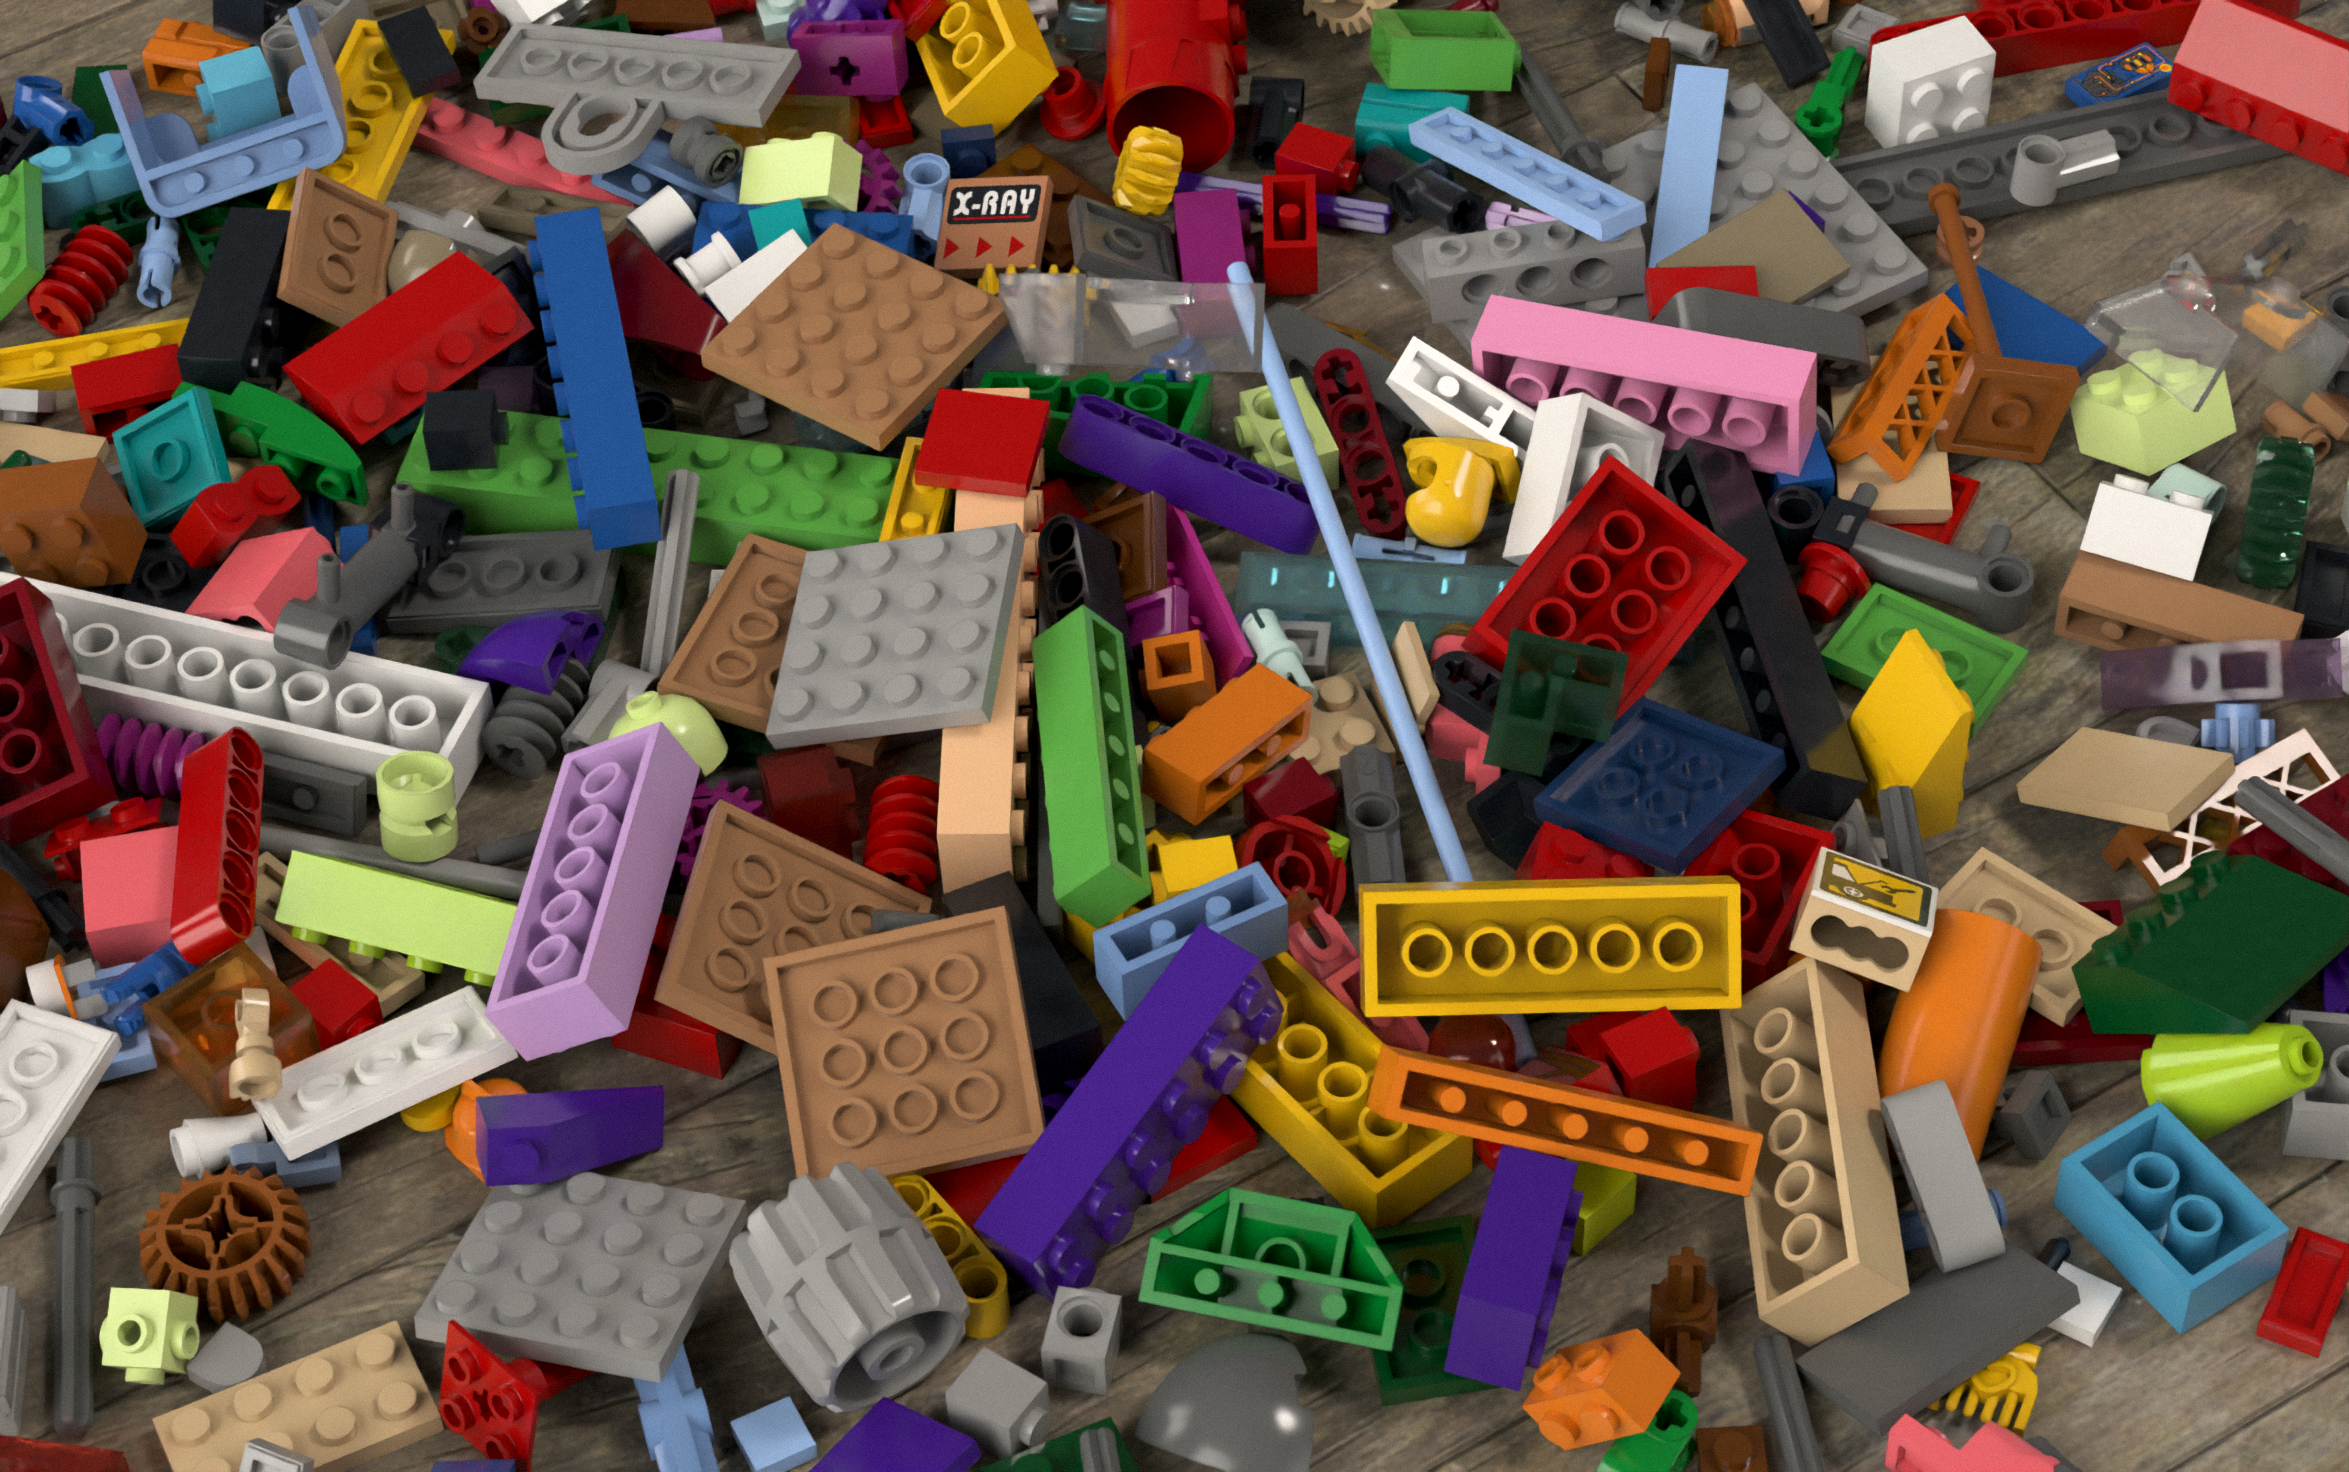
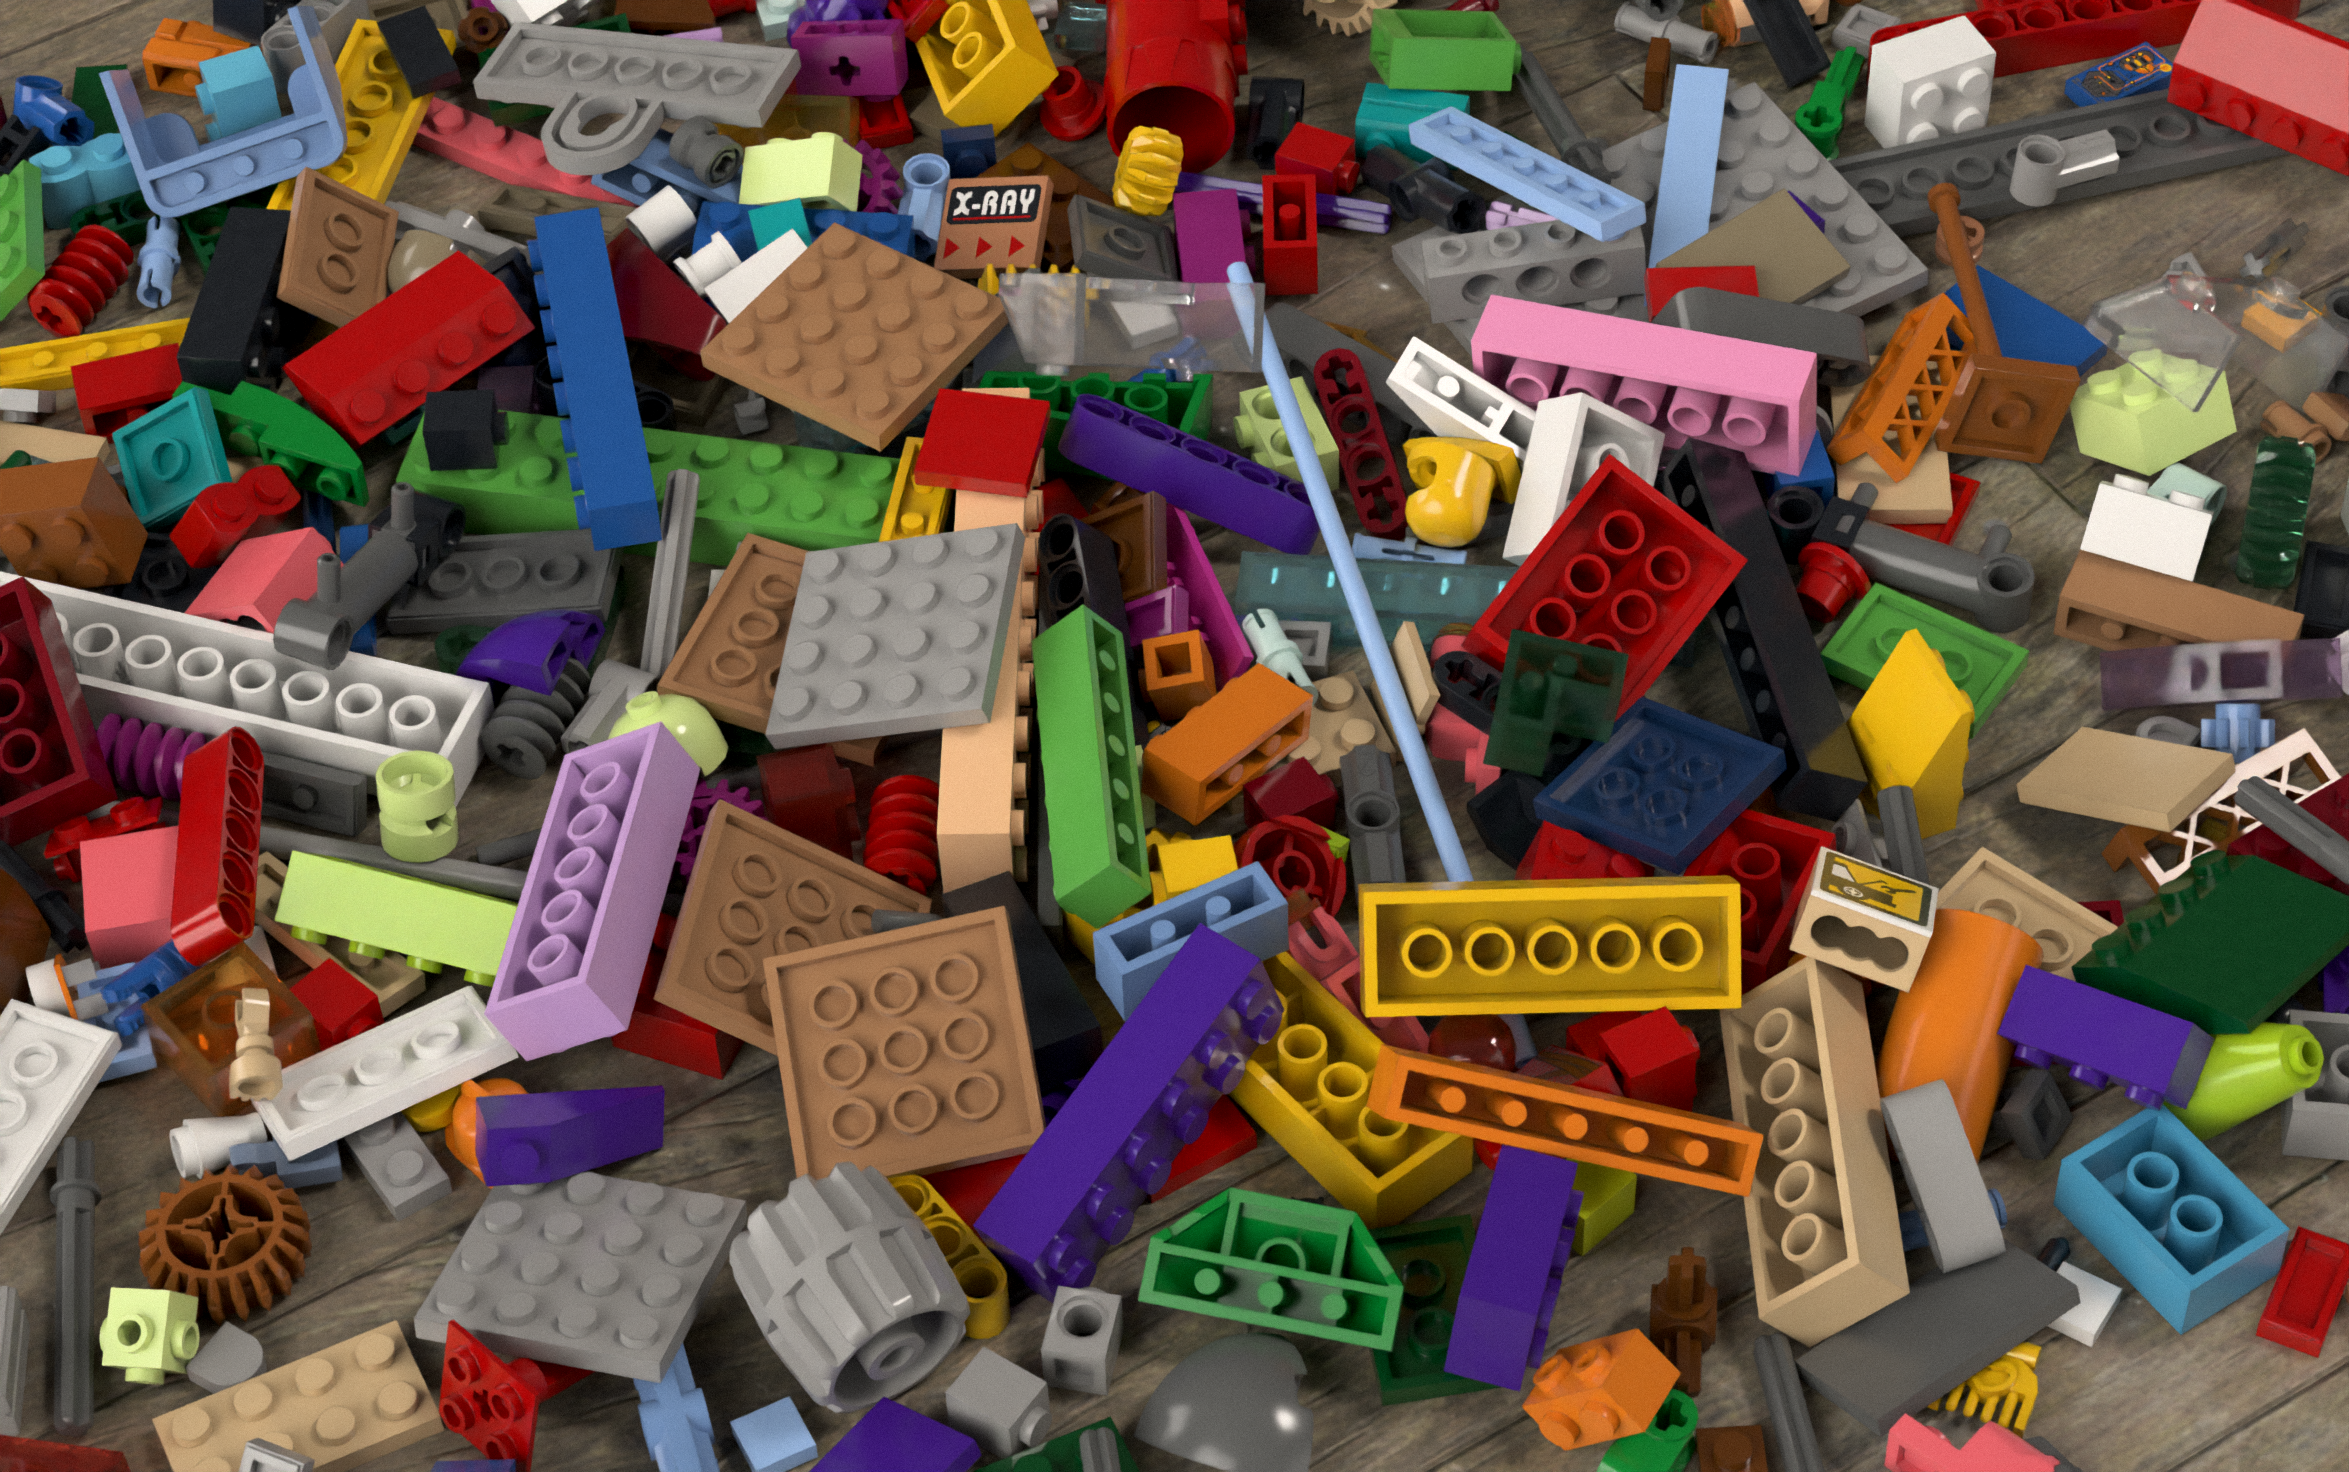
(398, 1165): none -> light grey plate
(2105, 1039): none -> dark purple brick

